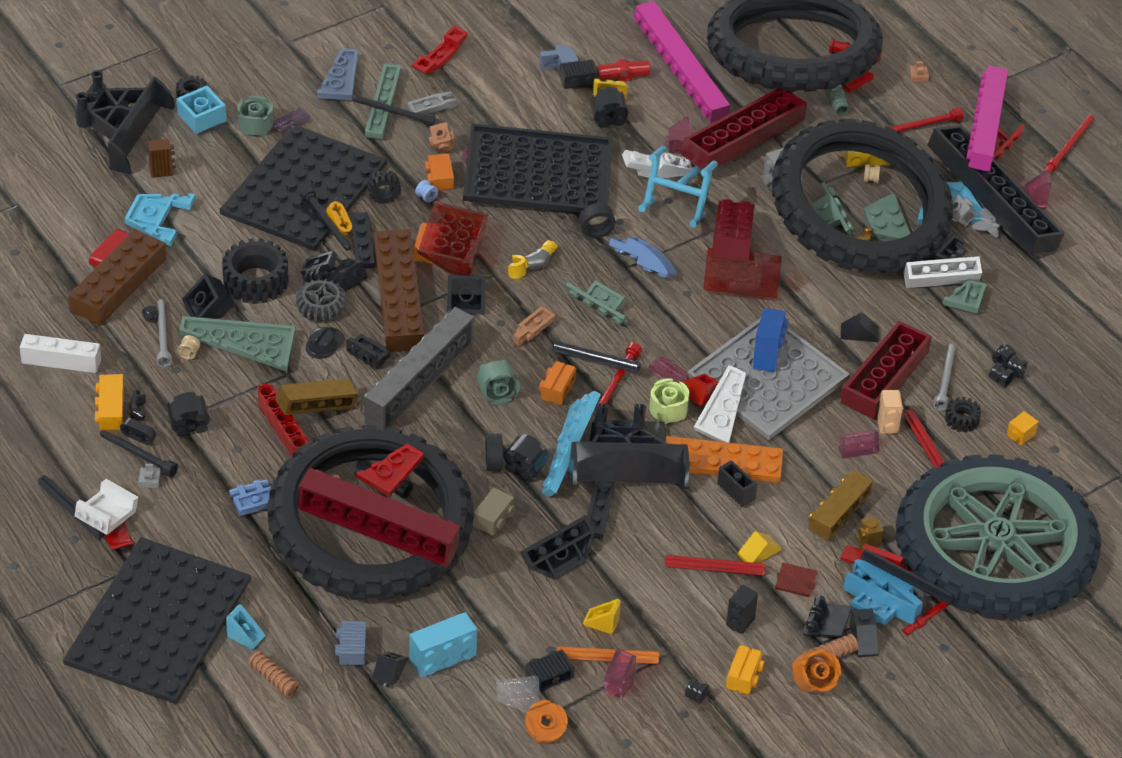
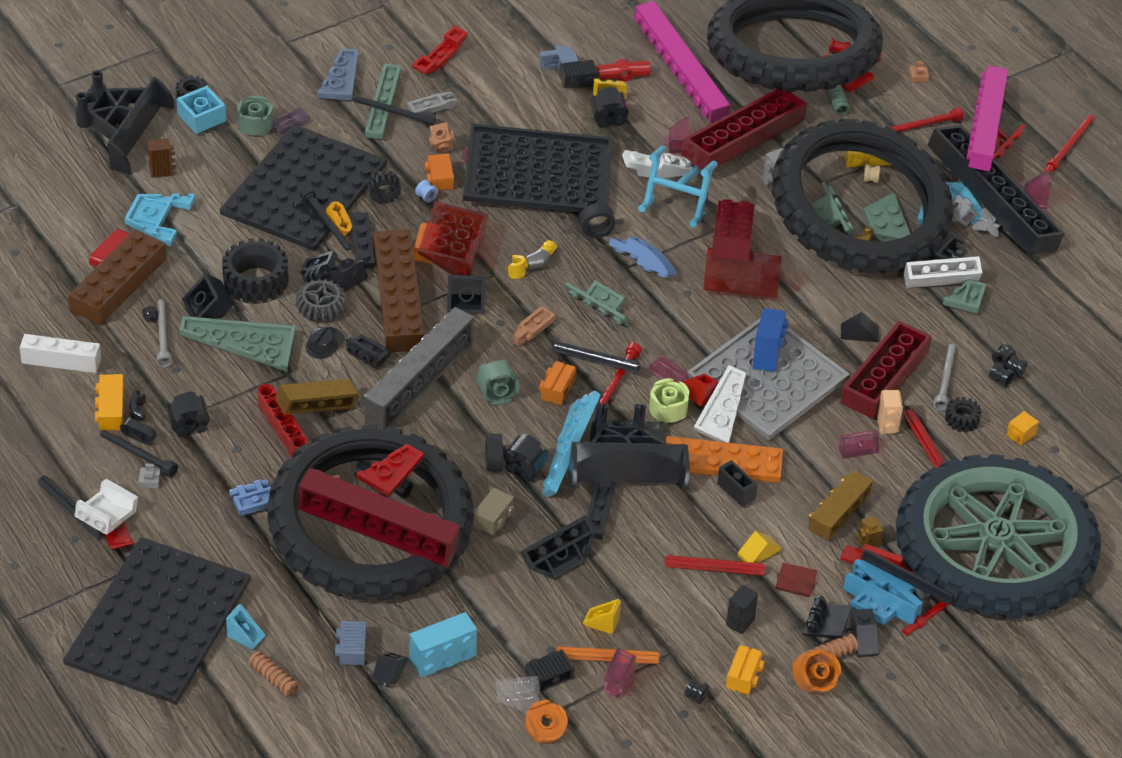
(188, 347): tan wheel -> none

